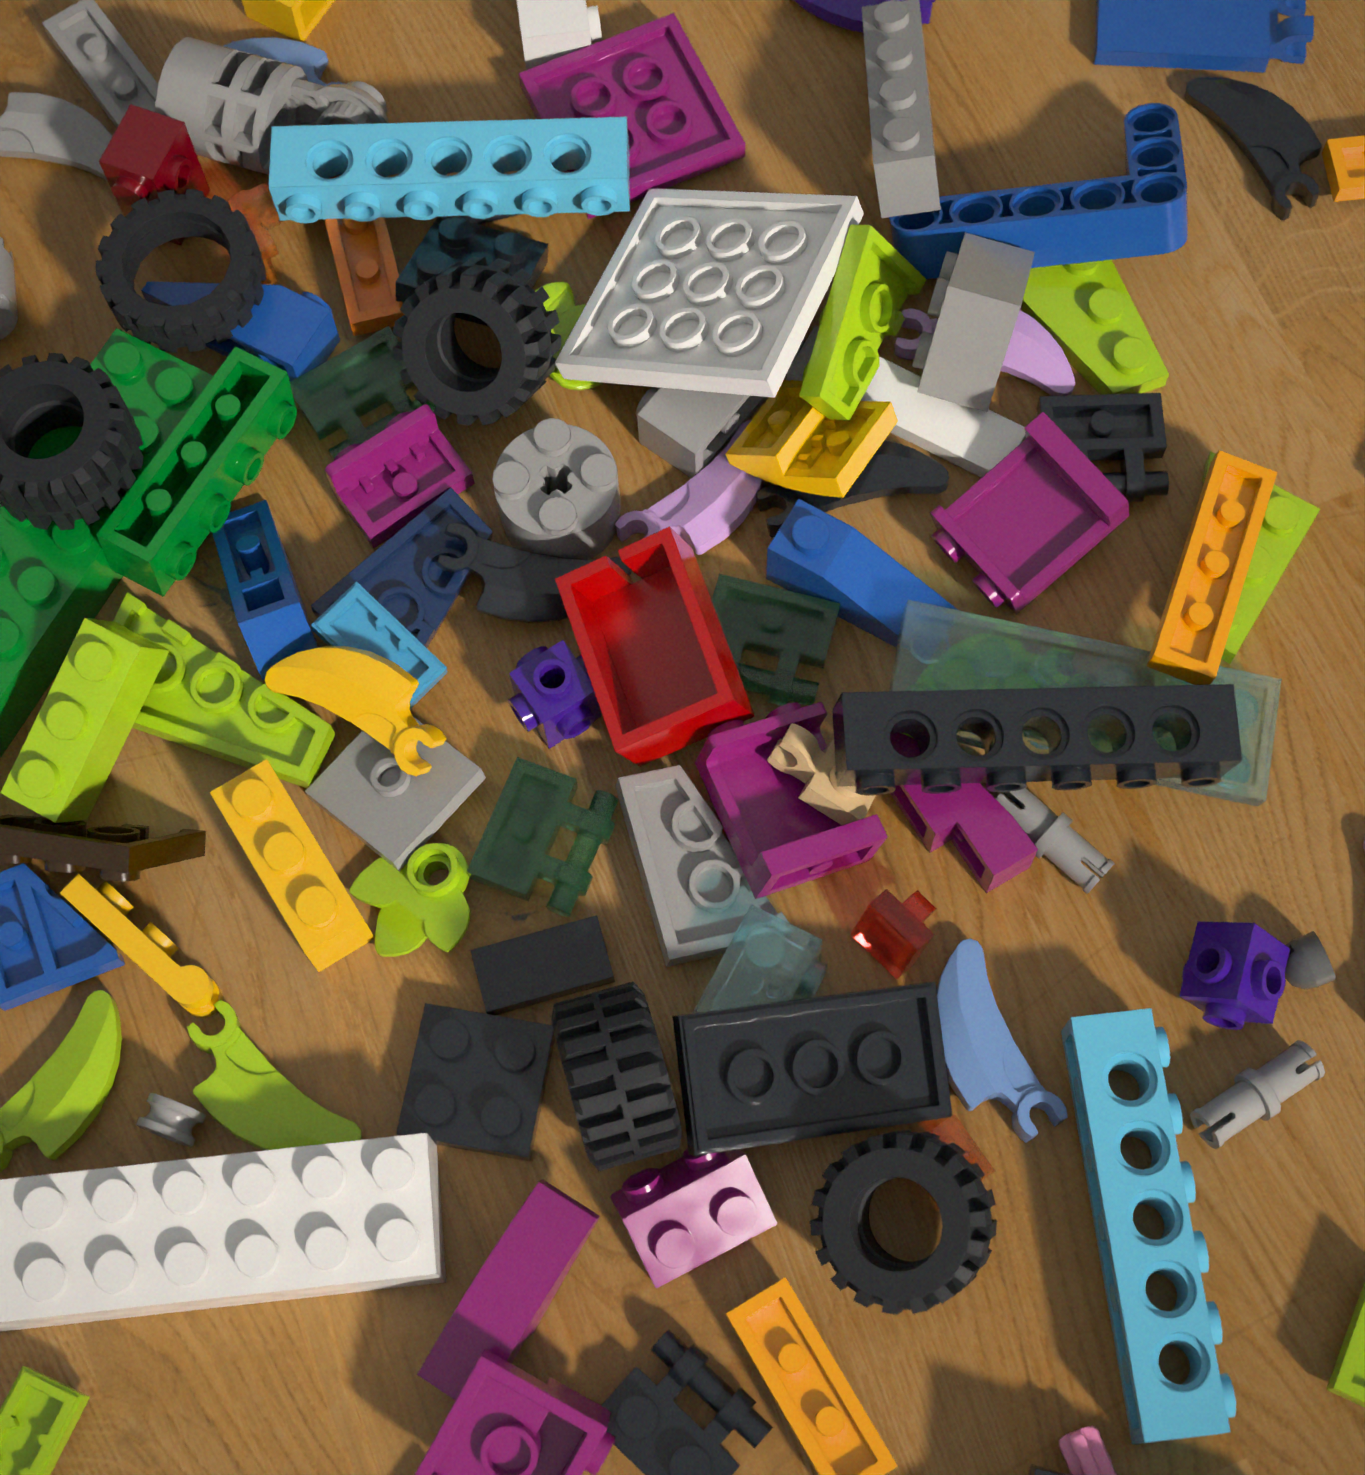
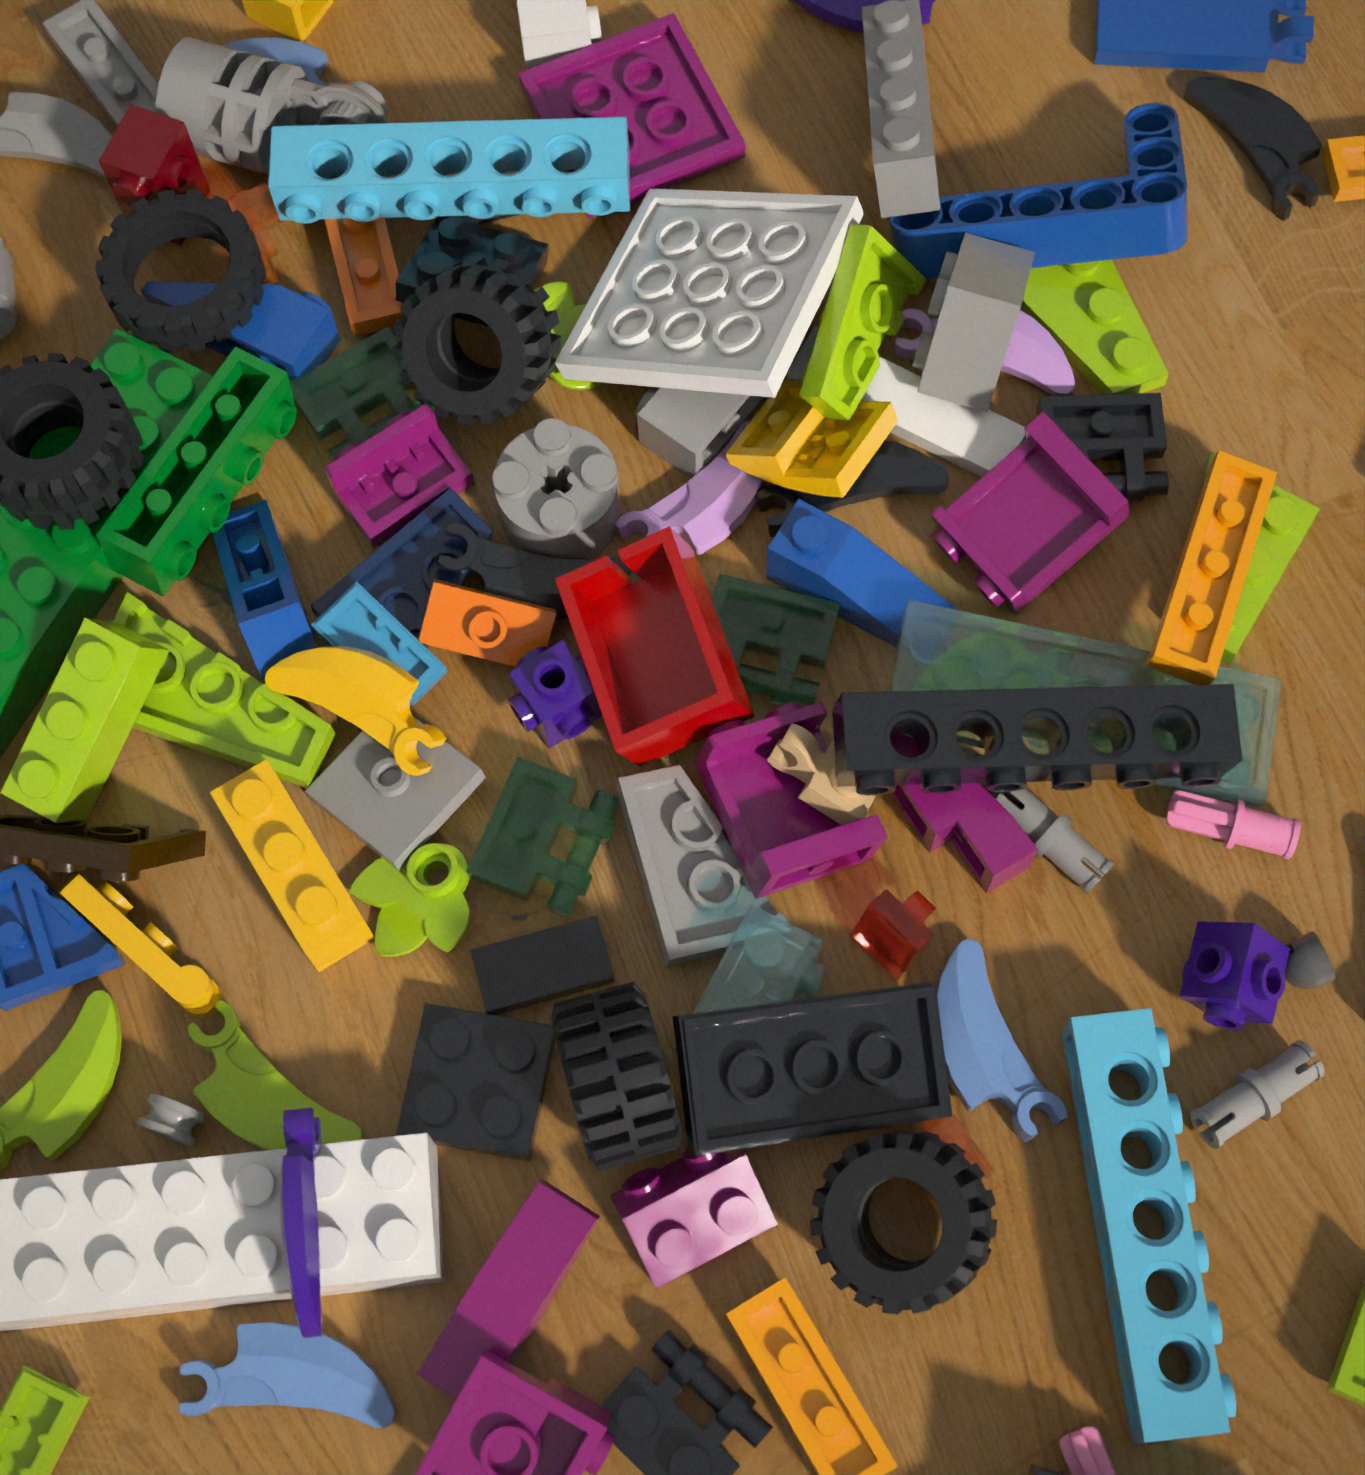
(288, 1370): none -> medium blue piece
(300, 1217): none -> dark purple piece
(484, 623): none -> orange plate
(1233, 823): none -> bright pink axle

